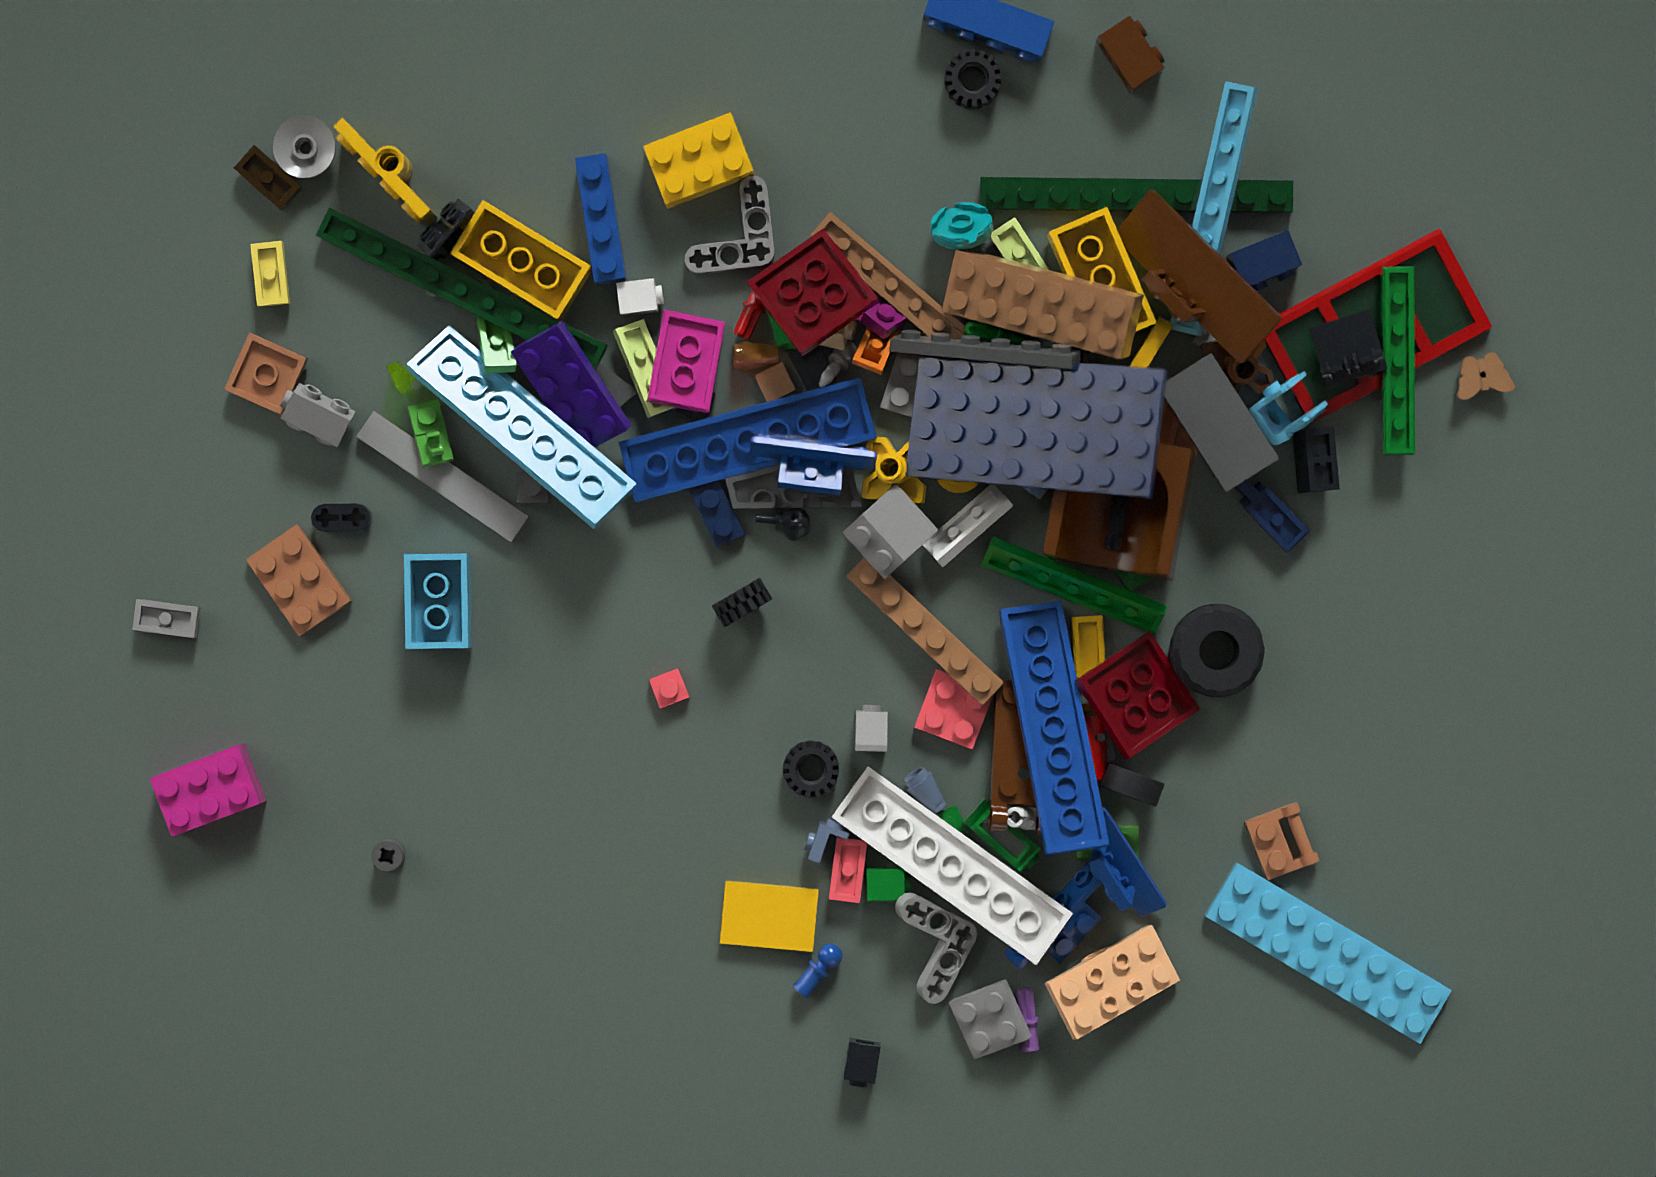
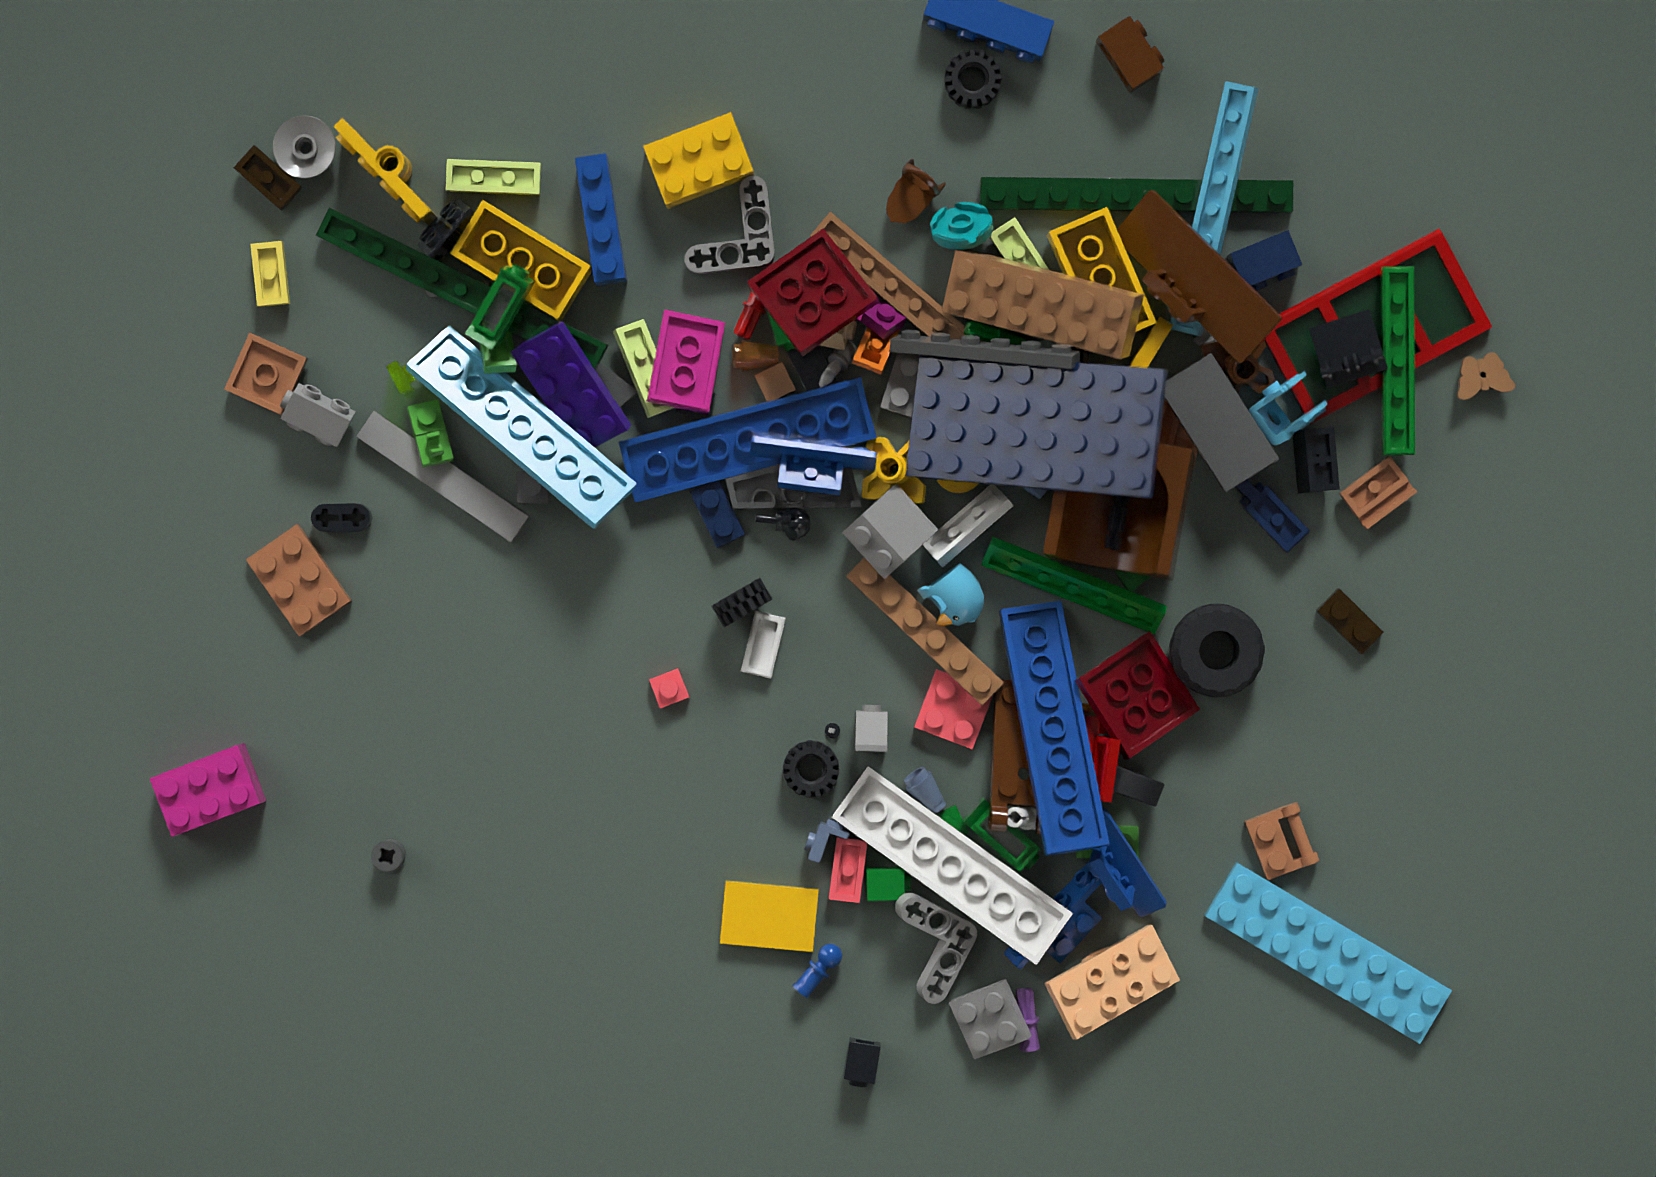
(166, 618): light grey plate -> none
(438, 601): medium azure brick -> none
(493, 177): none -> yellowish green plate
(500, 306): none -> green window
(639, 297): white brick -> none
(763, 644): none -> white tile
(832, 730): none -> black piece
(911, 194): none -> reddish brown piece
(956, 596): none -> medium azure piece
(1087, 642): yellow tile -> none
(1105, 763): none -> red tile
(1349, 621): none -> dark brown plate
(1377, 492): none -> nougat plate

